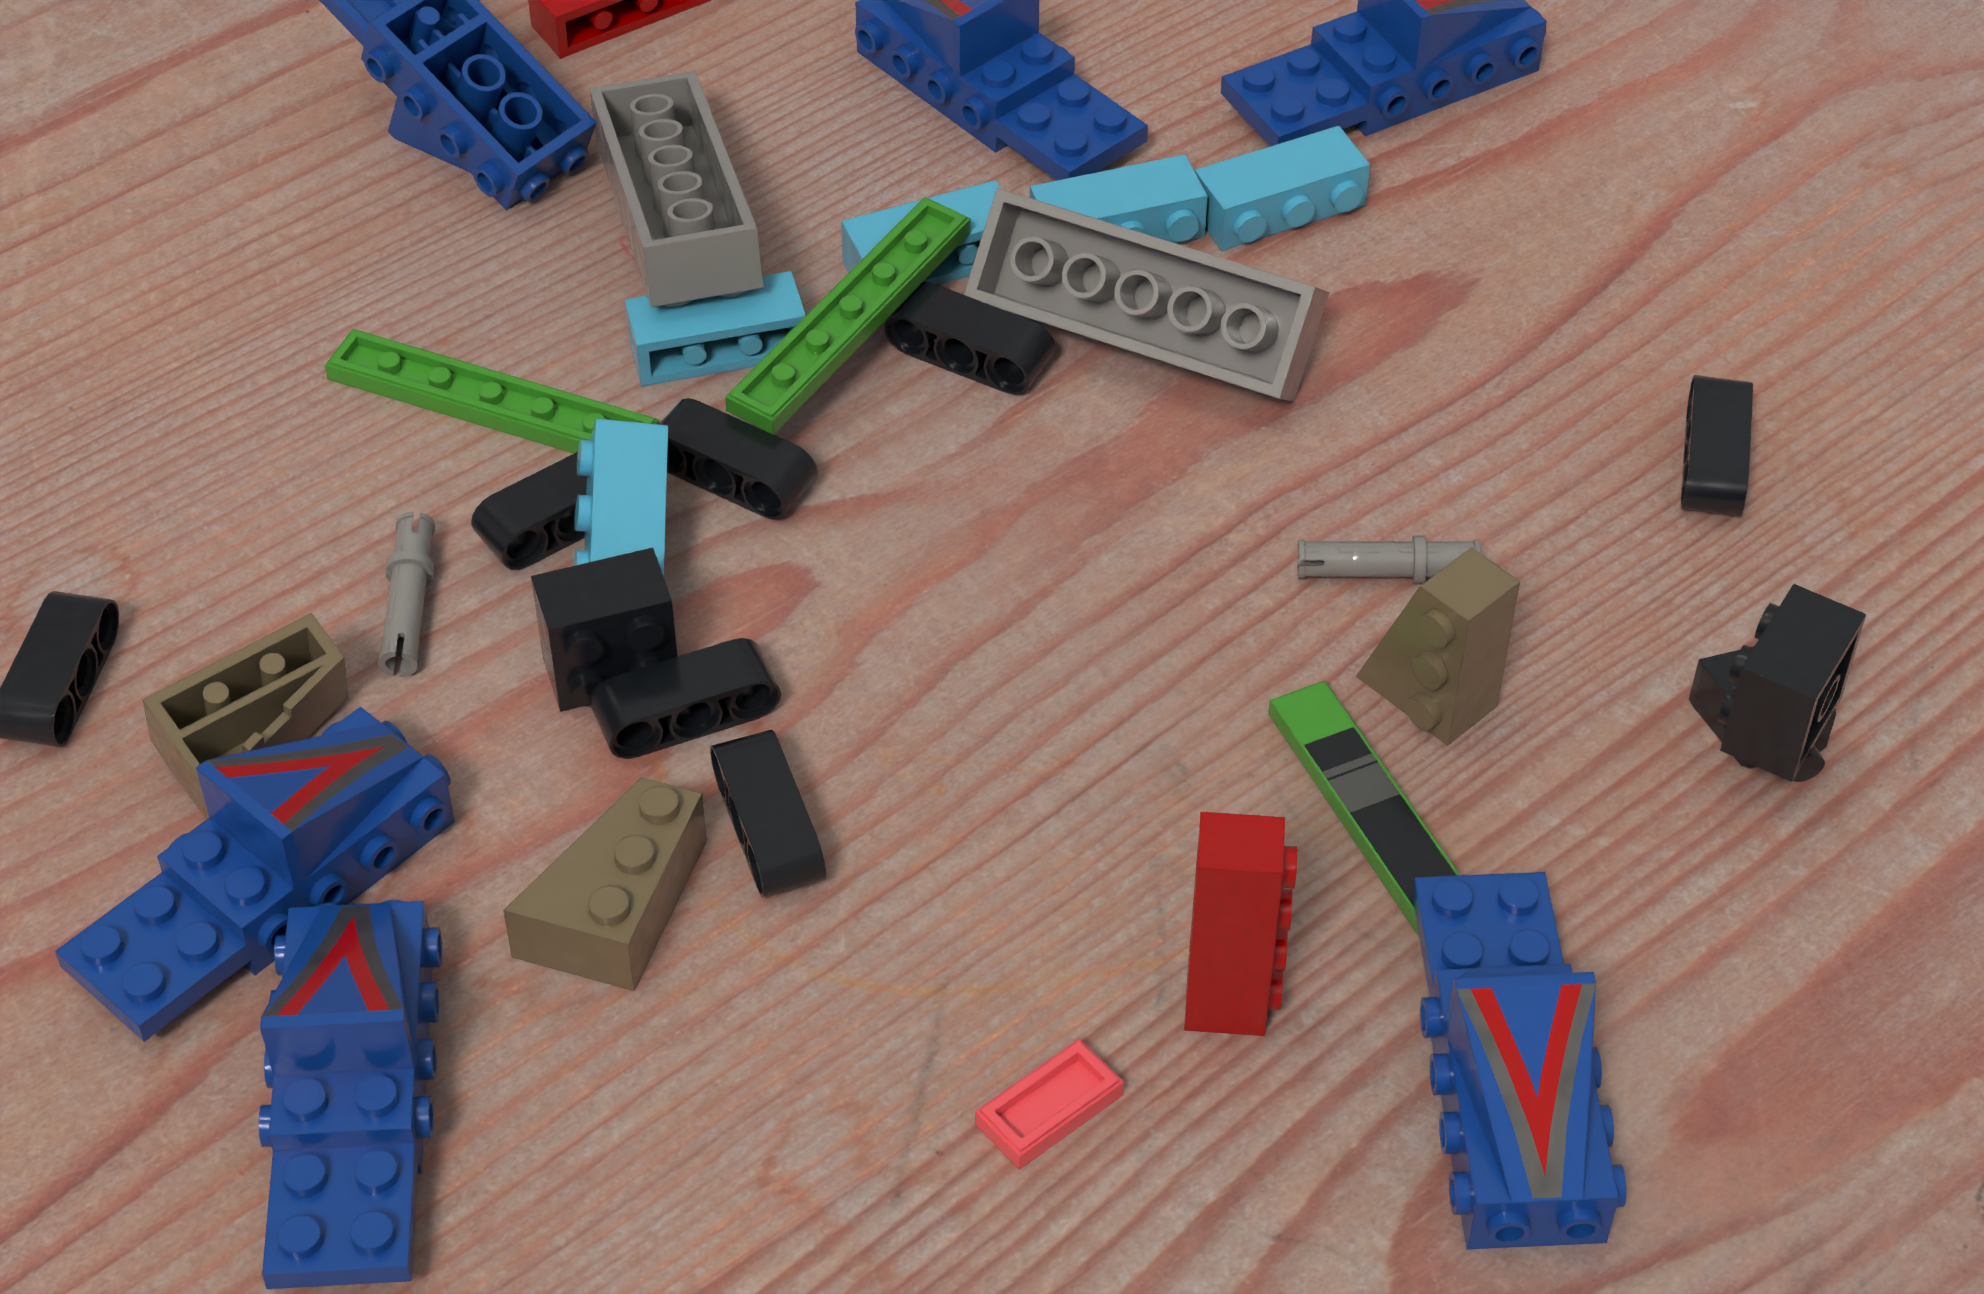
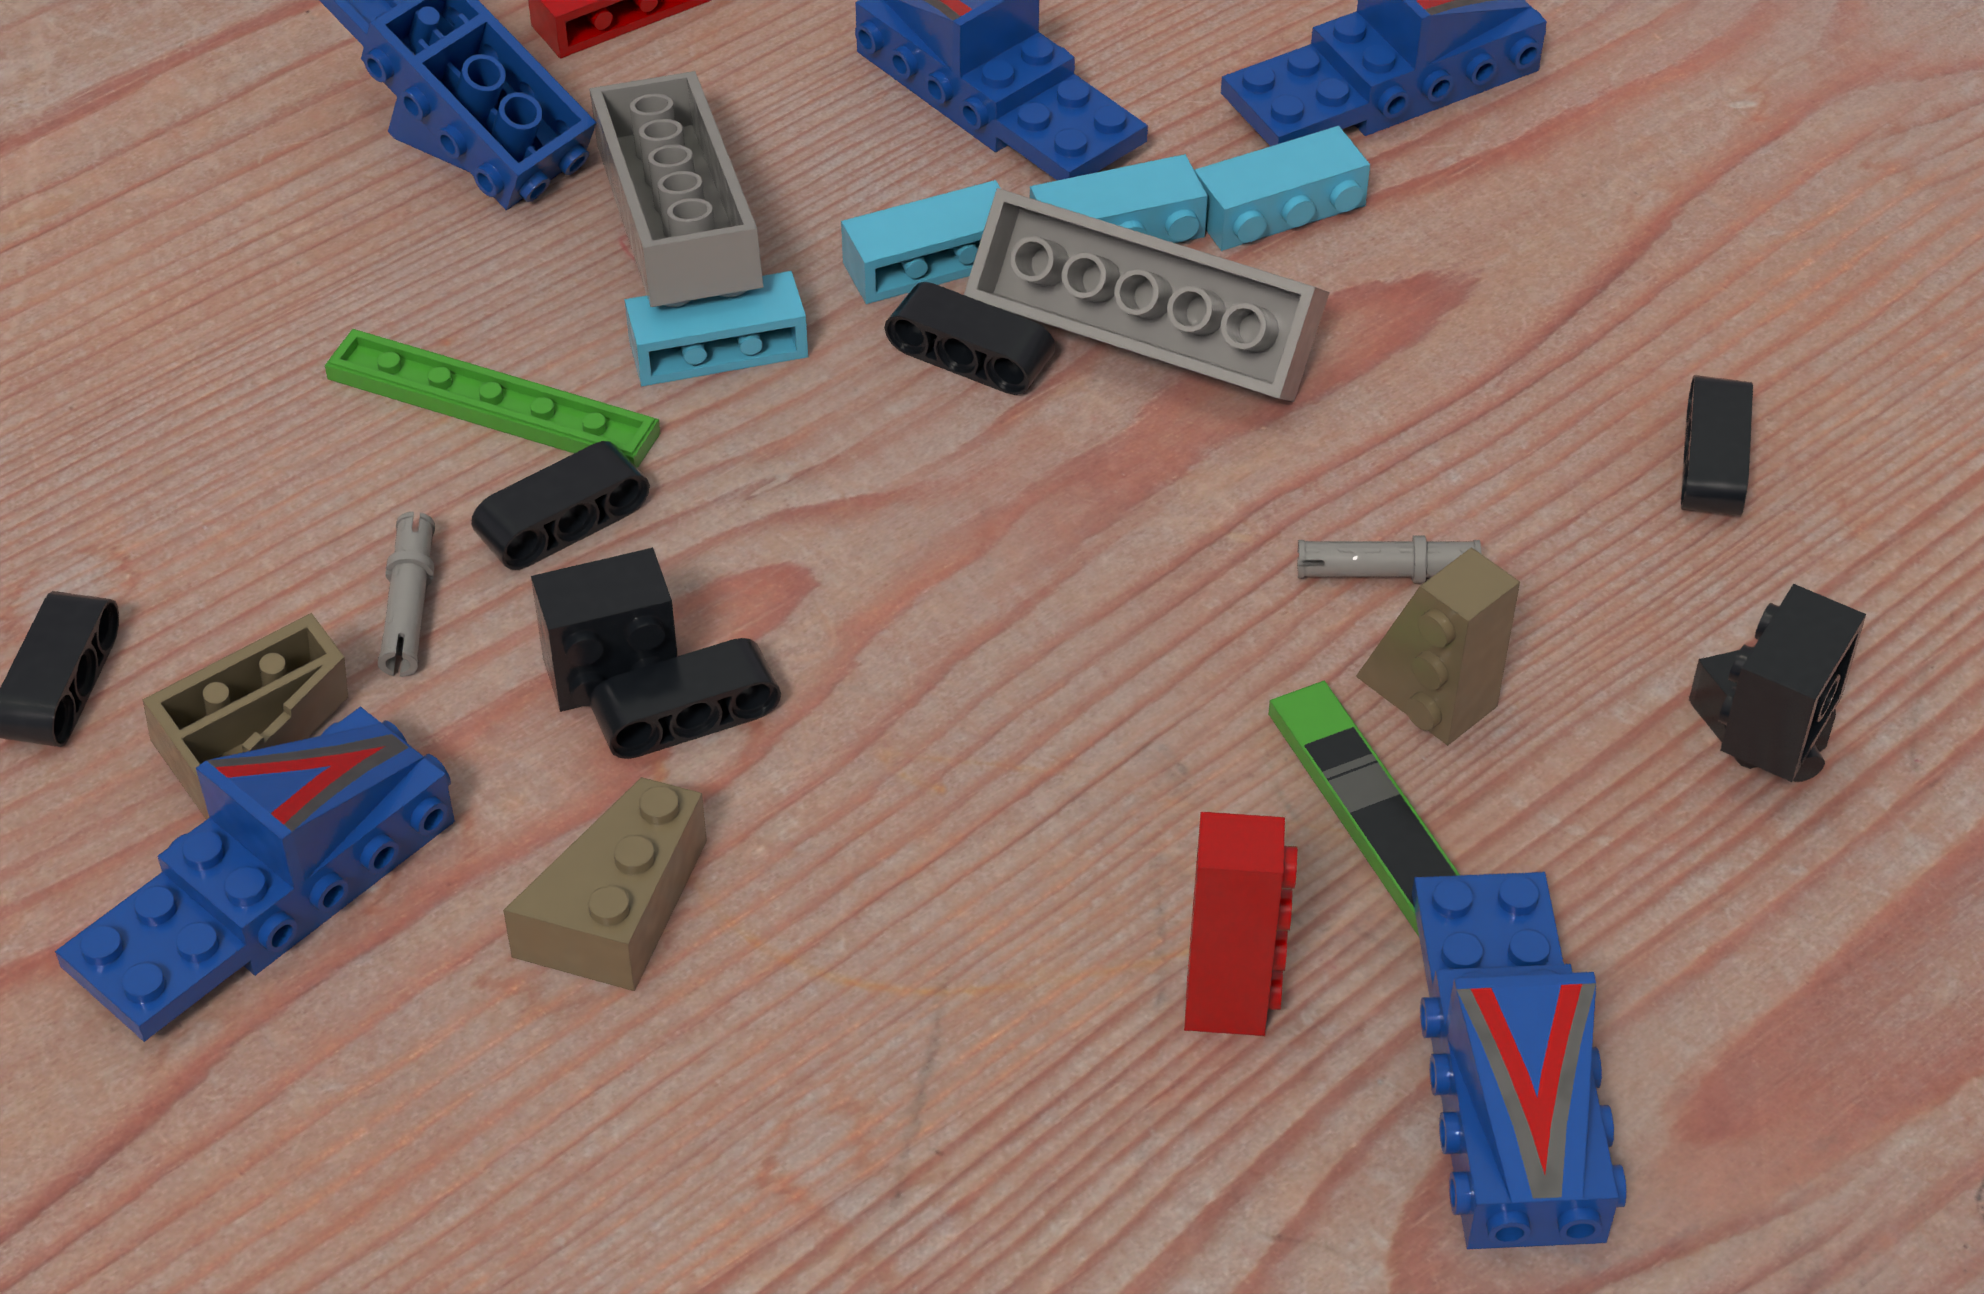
(348, 1091): blue wedge -> none
(624, 490): medium azure brick -> none
(736, 459): black beam -> none
(767, 813): black beam -> none
(847, 316): bright green tile -> none
(1049, 1103): coral tile -> none

